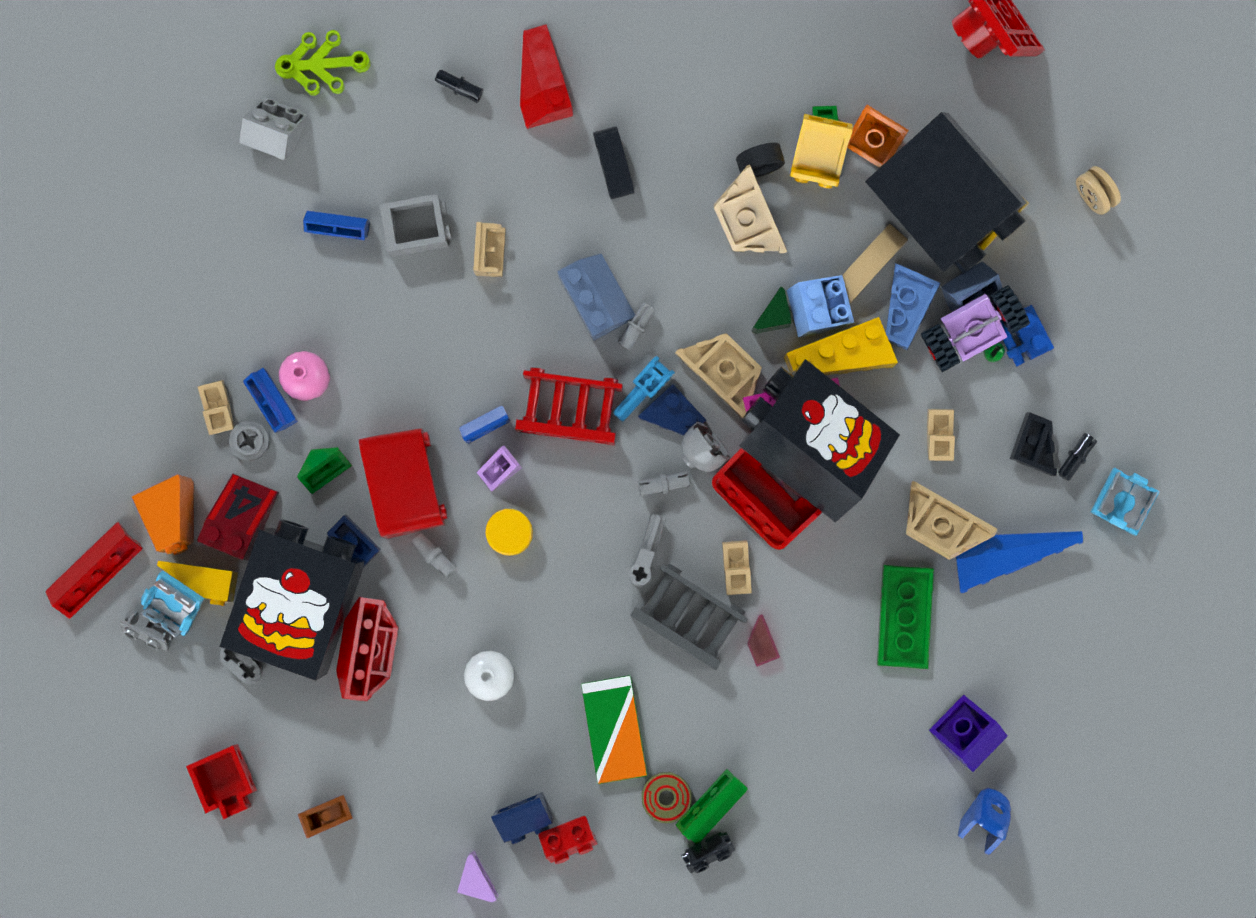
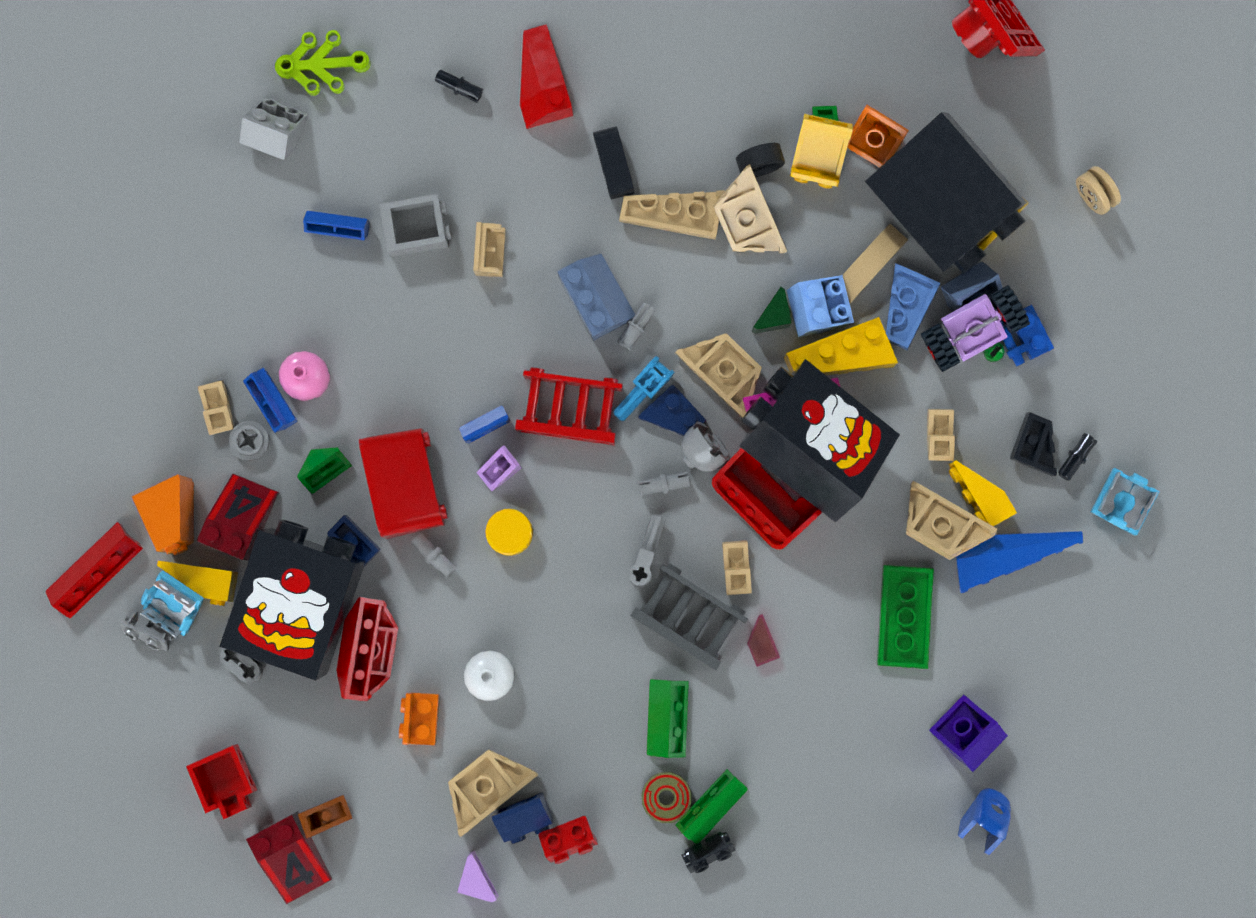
(289, 858): none -> dark red slope
(419, 718): none -> orange bracket
(485, 787): none -> tan wing
(614, 729): tile -> none
(667, 718): none -> green panel
(675, 212): none -> tan wing
(986, 498): none -> yellow slope

